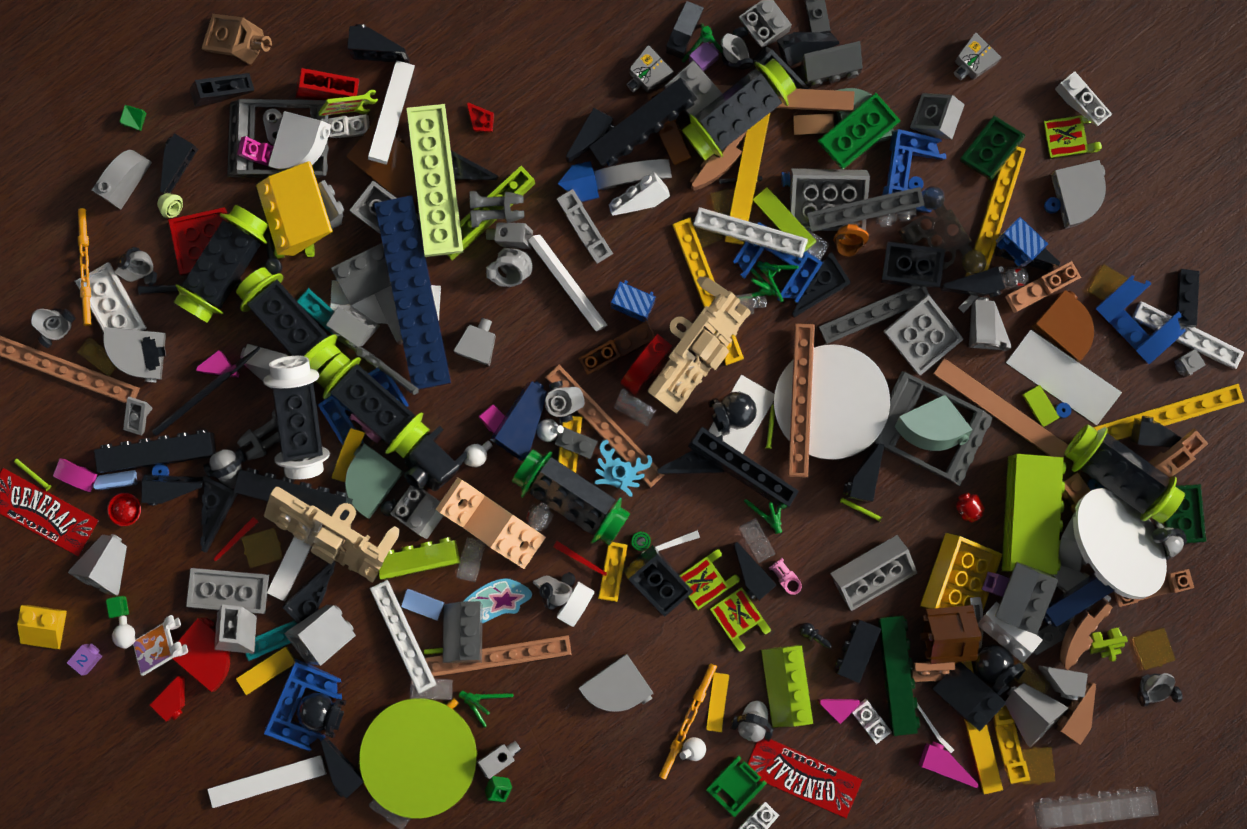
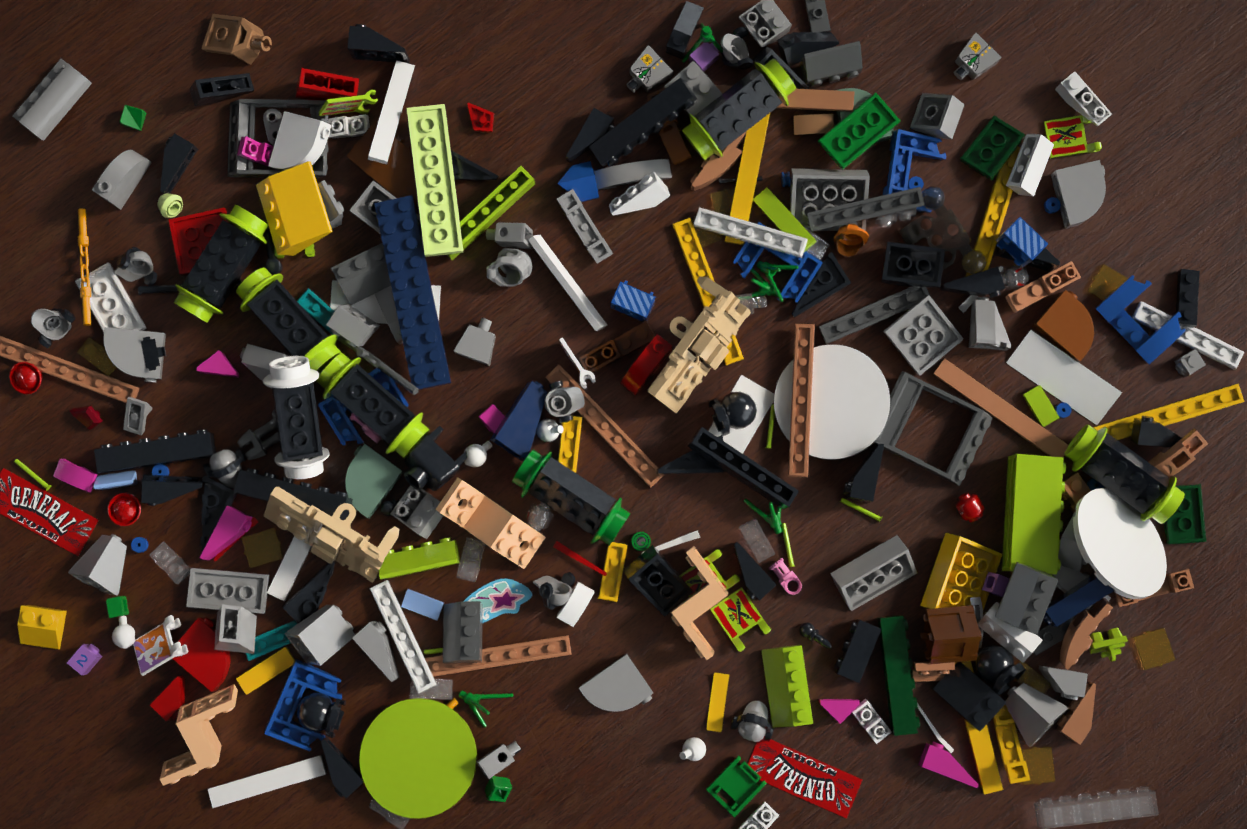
(25, 377): none -> red hat
(52, 99): none -> light grey brick
(87, 416): none -> dark red piece
(135, 544): none -> blue piece
(170, 563): none -> clear slope
(198, 735): none -> light nougat bracket
(203, 393): black piece -> none
(228, 529): none -> dark pink slope
(346, 455): yellow sticker -> none
(376, 645): none -> light grey slope
(478, 216): dark grey piece -> none
(576, 443): dark grey plate -> none
(584, 374): none -> white flag
(620, 473): medium azure animal -> none
(634, 408): clear slope -> none
(677, 745): light orange piece -> none
(699, 603): none -> light nougat bracket
(787, 545): none -> lime piece
(934, 426): sand green brick -> none
(1030, 164): none -> white brick
(1158, 688): light grey cap -> none
(1171, 538): cap -> none

